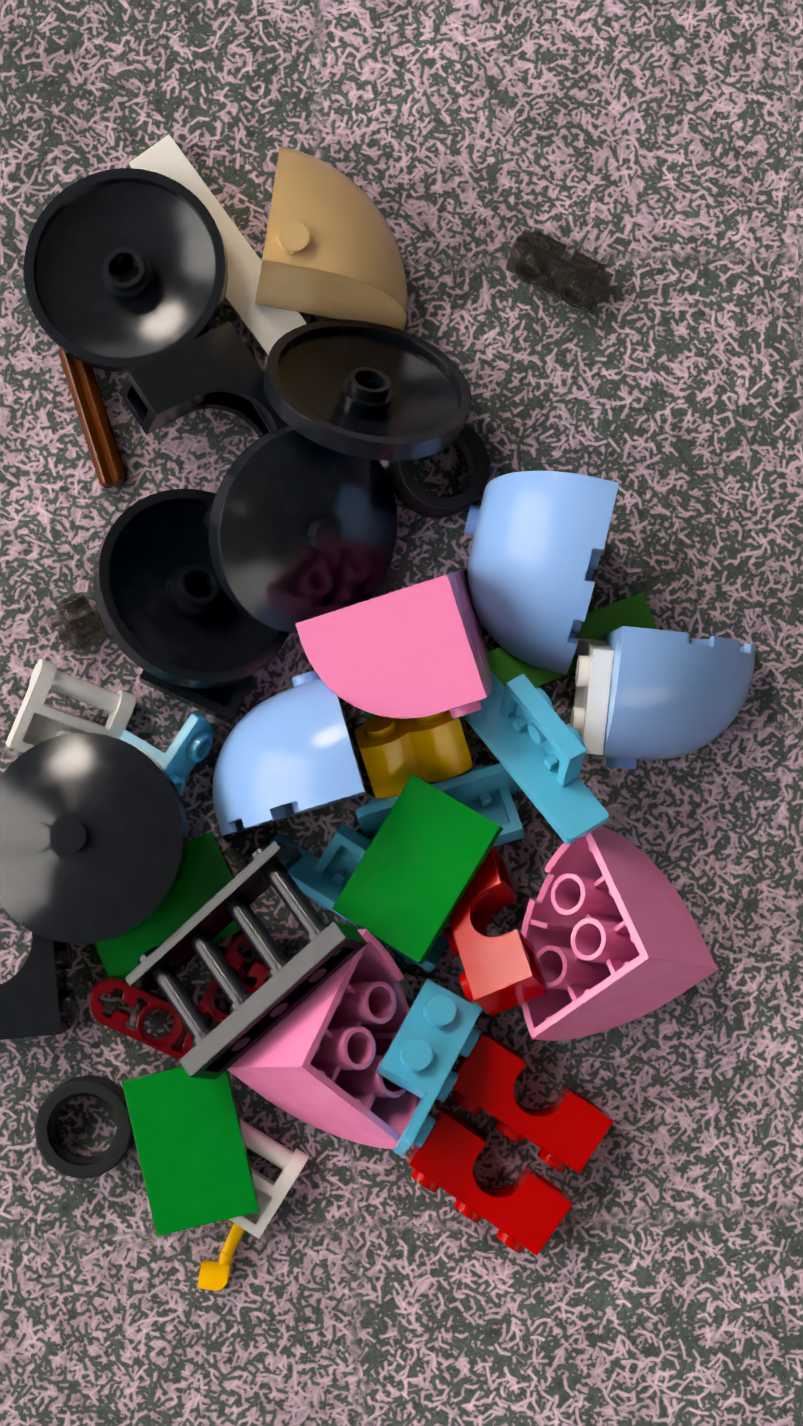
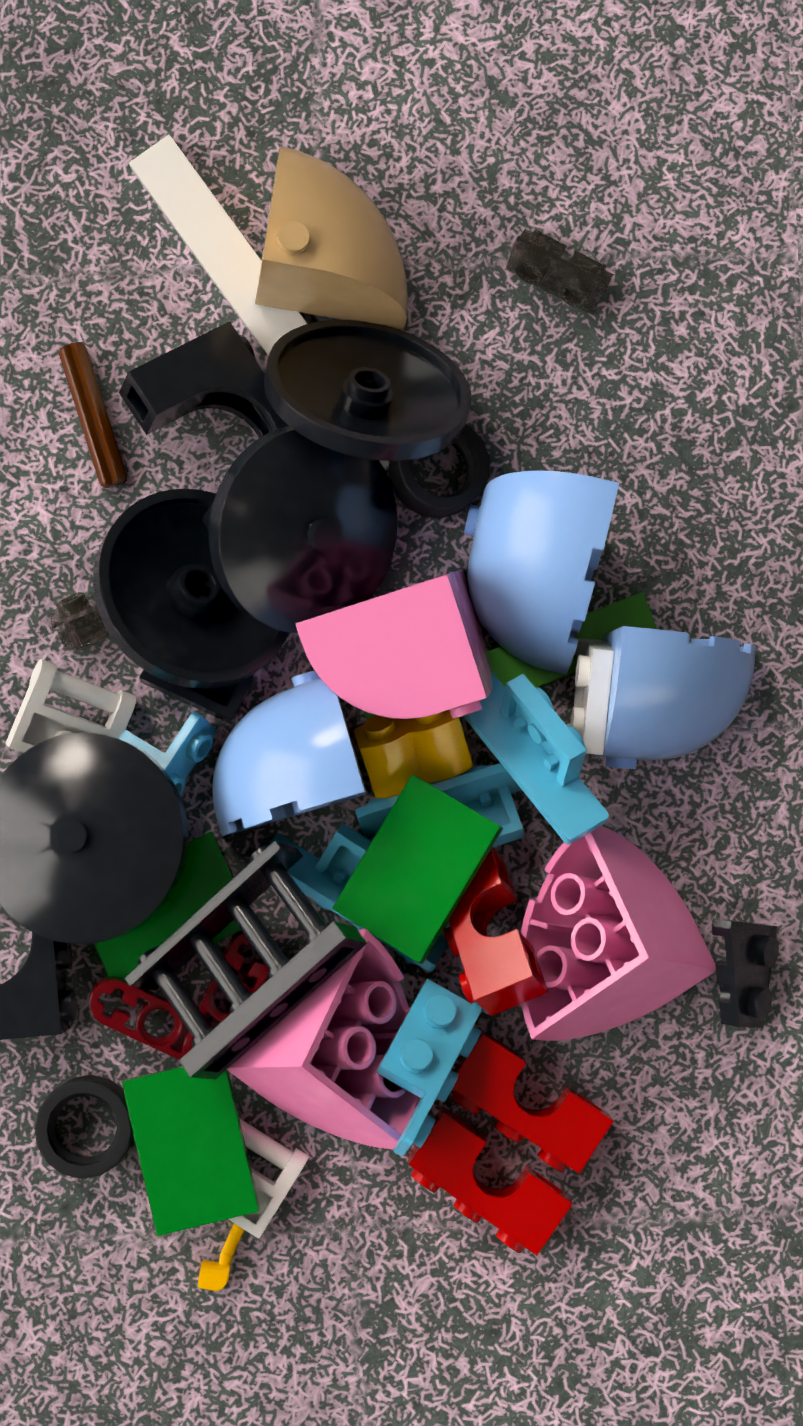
(125, 268): black dish -> none
(746, 972): none -> black wing

